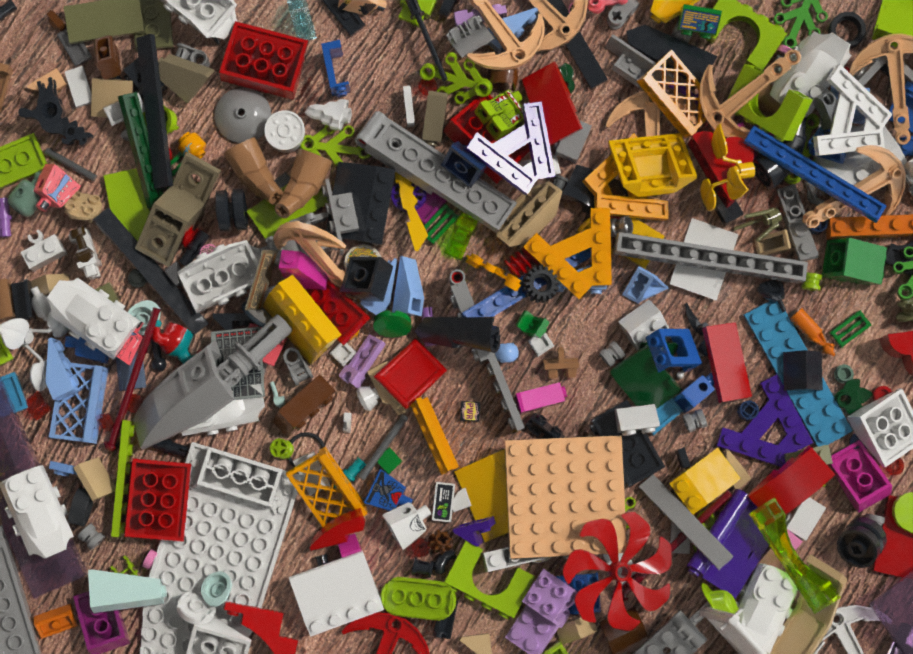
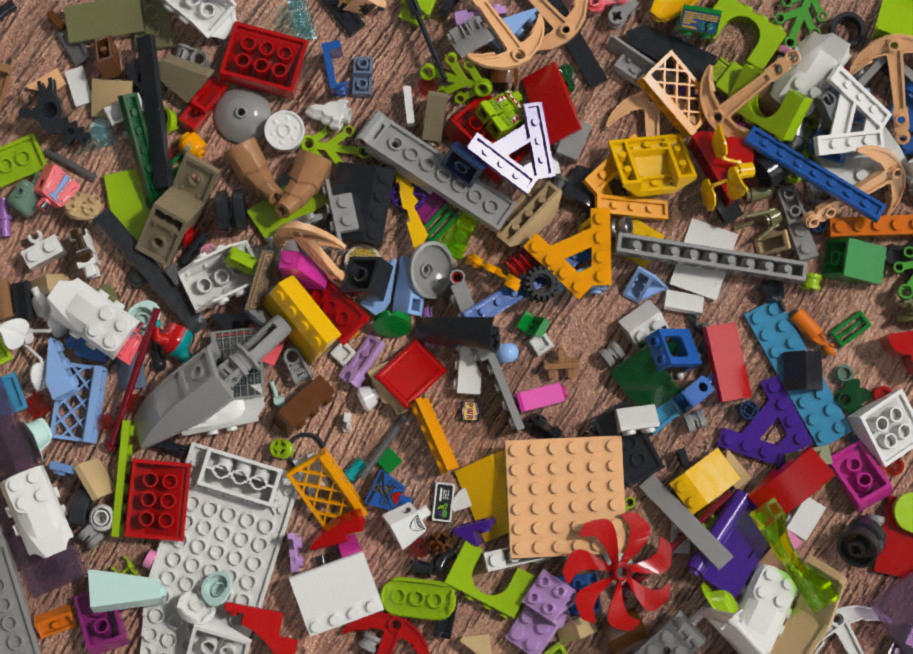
(39, 433): none -> light aqua piece
(101, 517): none -> white cone
(102, 133): none -> clear light blue slope
(202, 105): none -> red slope
(242, 261): none -> lime piece
(295, 560): none -> lavender wing
(362, 76): none -> sand blue slope
(369, 641): none -> light grey wheel
(431, 269): none -> light grey dish
(469, 374): none -> white slope
(683, 302): none -> white tile
(725, 76): none -> lime piece
(756, 193): none -> olive cone

